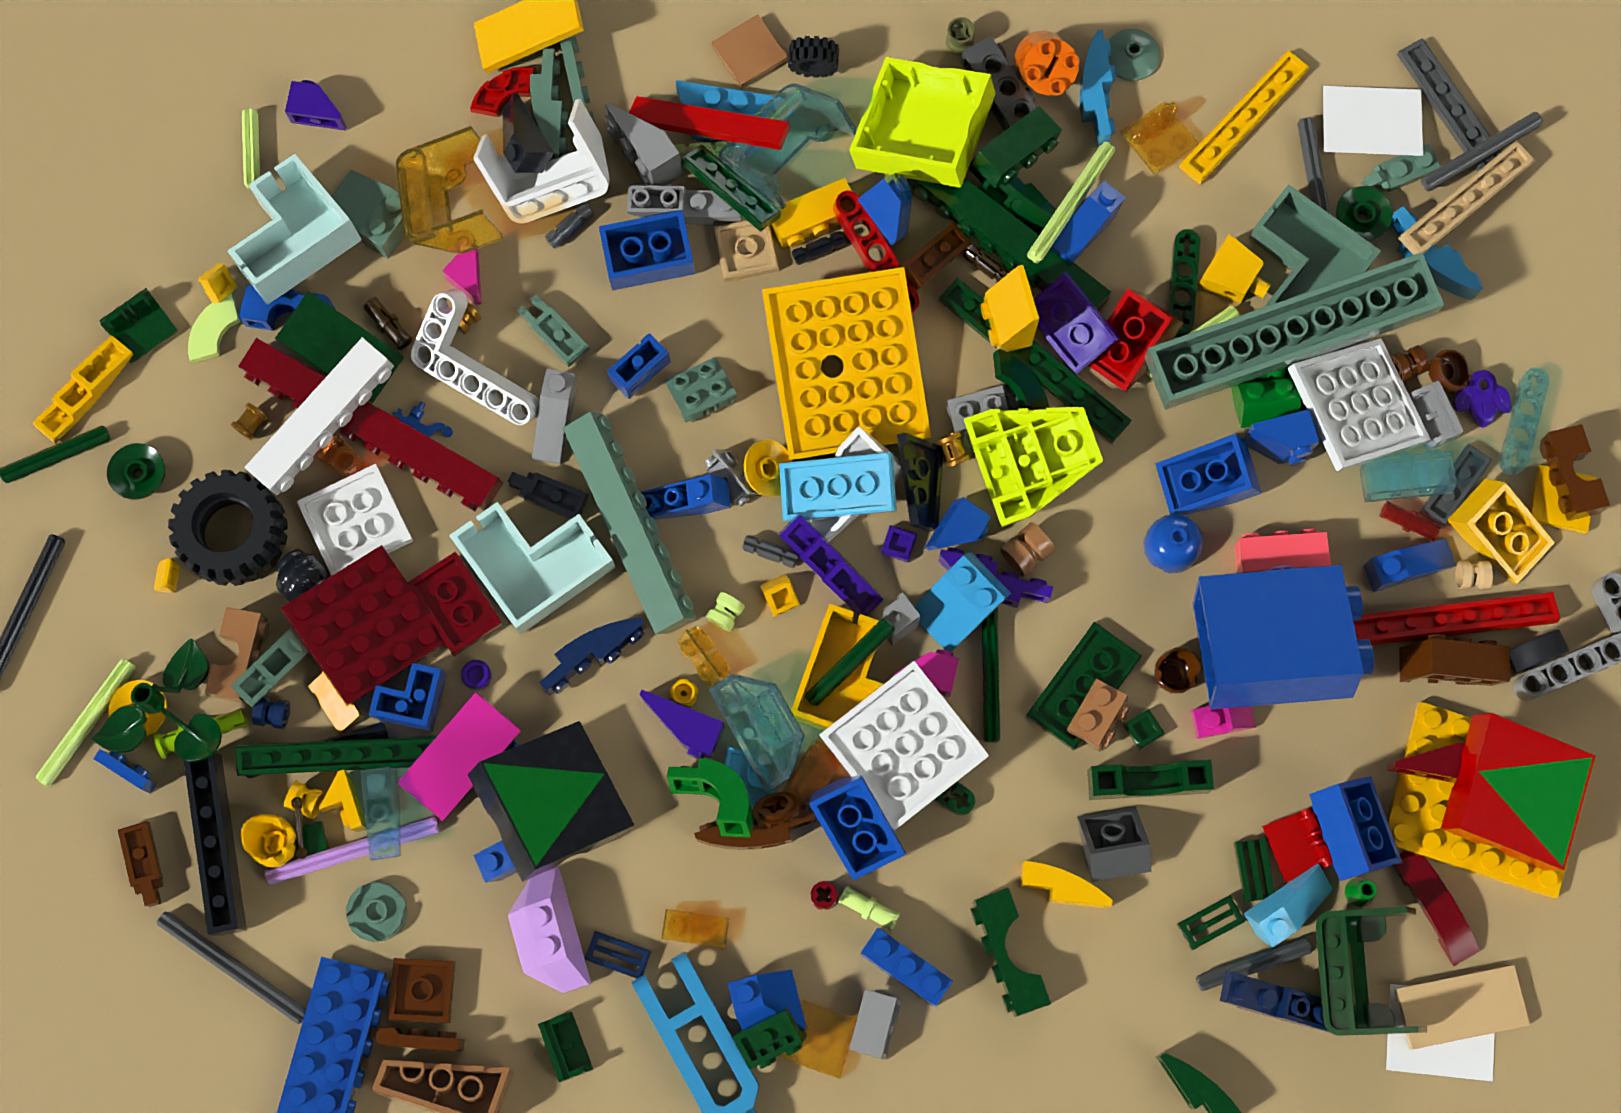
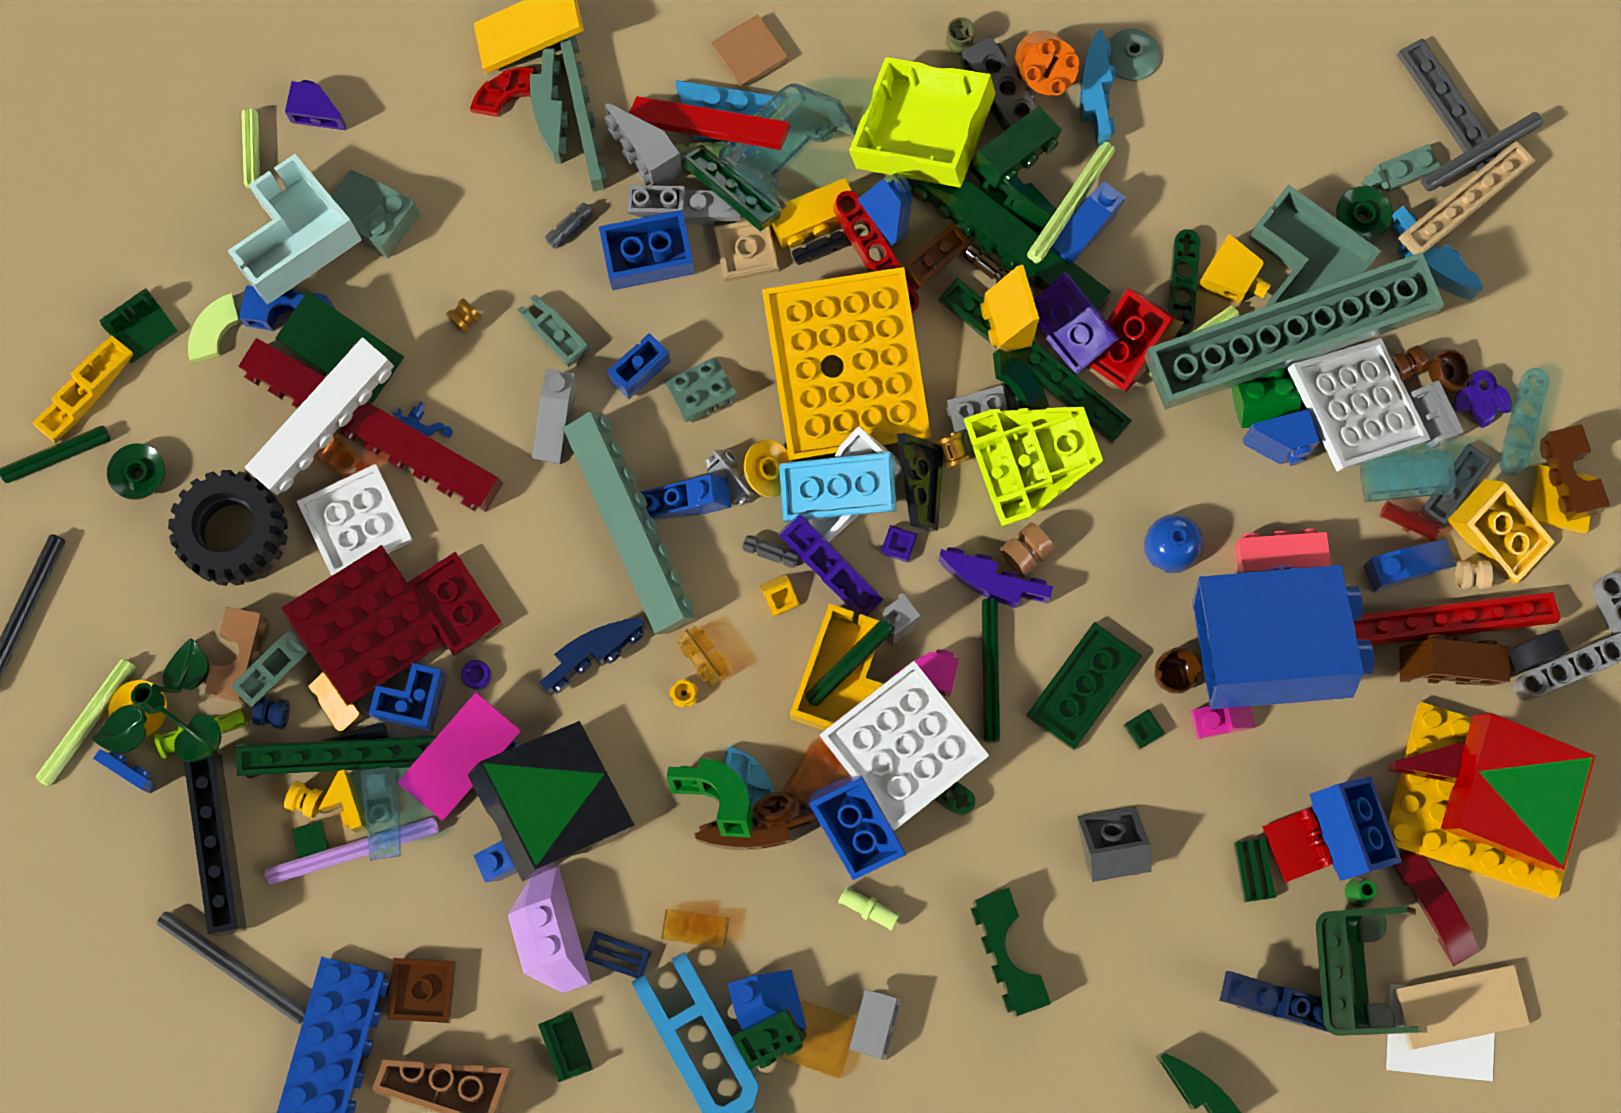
(142, 861): reddish brown hinge -> none
(167, 576): yellow slope -> none
(217, 283): yellow tile -> none
(249, 421): pearl gold bush -> none
(269, 840): yellow hair -> none
(299, 573): black hair -> none
(301, 851): dark brown hinge -> none
(376, 911): sand green tile -> none
(387, 323): dark brown pin -> none
(418, 1039): reddish brown hinge -> none
(423, 185): clear yellow windscreen -> none
(464, 274): dark pink slope -> none
(466, 367): white beam -> none
(523, 140): black slope -> none
(532, 579): light aqua piece -> none
(549, 494): black hinge -> none
(561, 185): white windscreen -> none
(691, 728): dark purple slope -> none
(725, 611): yellowish green wheel -> none
(761, 726): clear light blue wedge -> none
(813, 56): black tyre -> none
(824, 885): dark red bush -> none
(906, 967): blue brick -> none
(960, 525): blue slope -> none
(960, 601): dark azure slope -> none
(1063, 885): yellow slope -> none
(1099, 715): medium nougat bracket -> none
(1150, 781): dark green arch -> none
(1159, 137): clear yellow hinge -> none
(1188, 935): dark green tile -> none
(1209, 476): blue slope -> none
(1244, 117): yellow tile -> none
(1255, 963): dark grey axle -> none
(1289, 906): medium azure slope -> none
(1313, 163): dark grey axle -> none
(1372, 120): white sticker -> none

